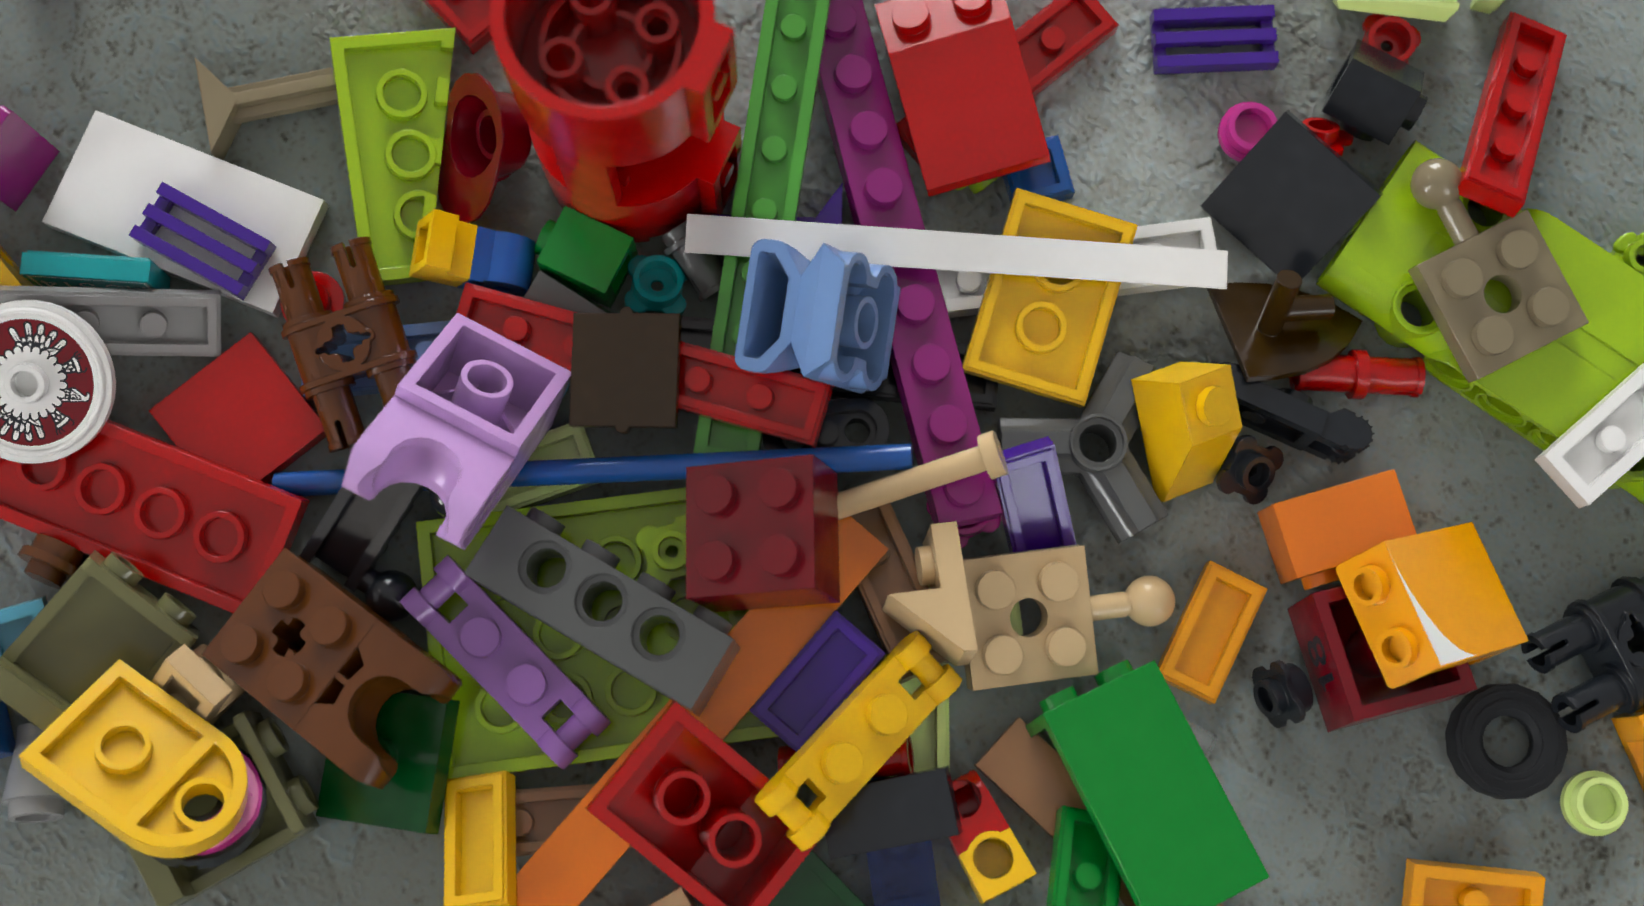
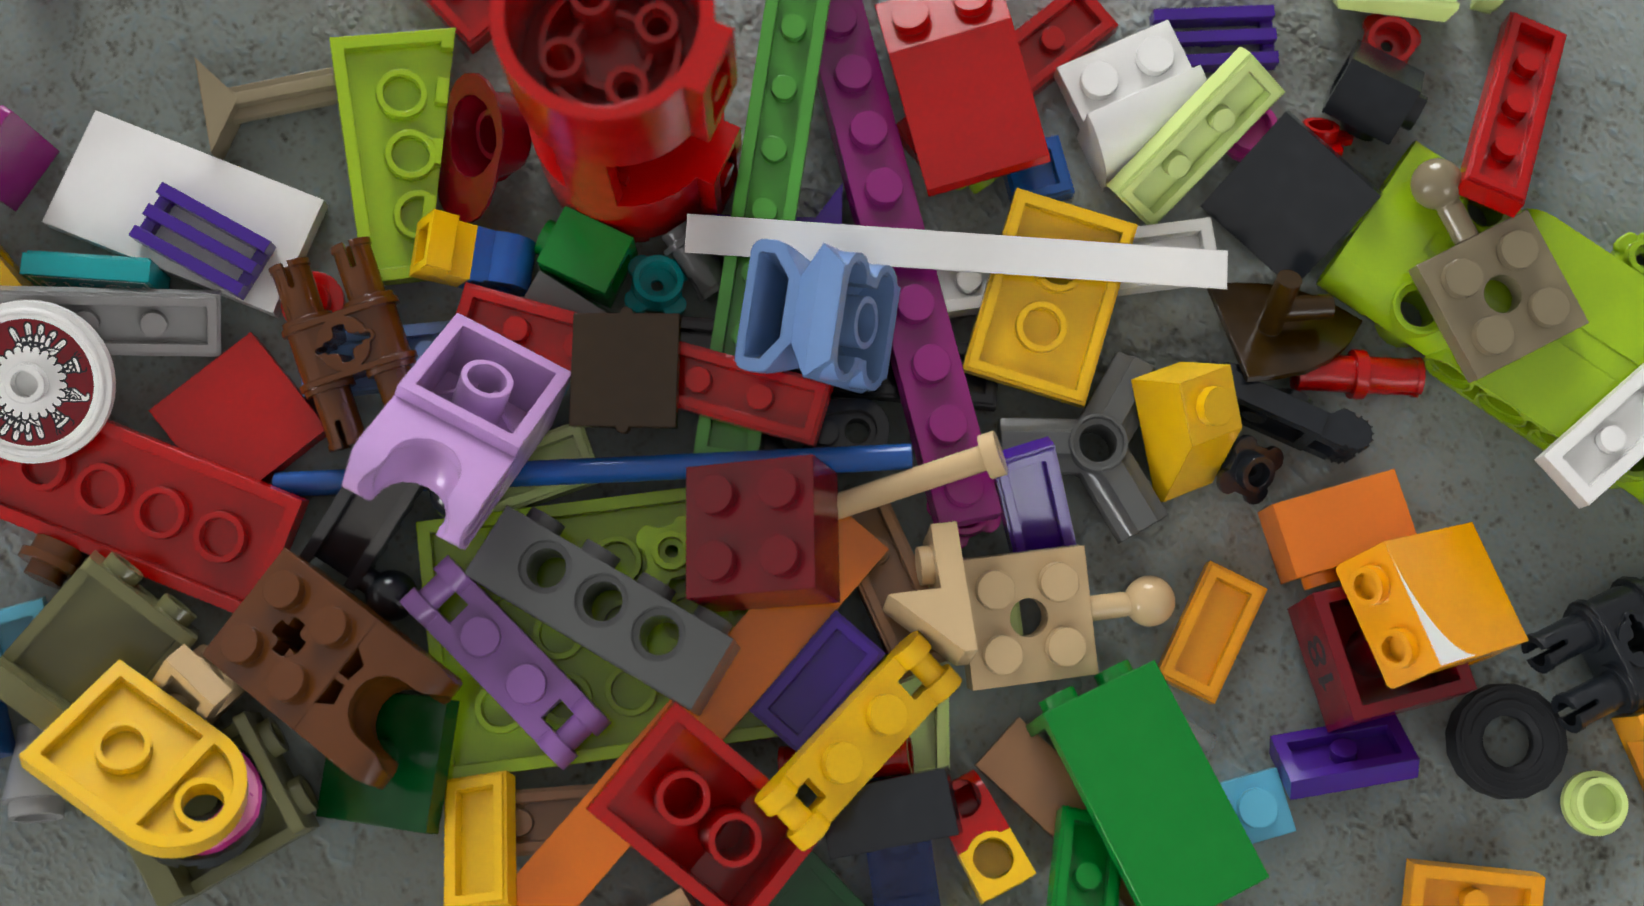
(1126, 95): none -> white brick
(1196, 137): none -> yellowish green tile
(1260, 804): none -> medium azure plate
(1282, 693): black plate -> none
(1345, 759): none -> dark purple plate

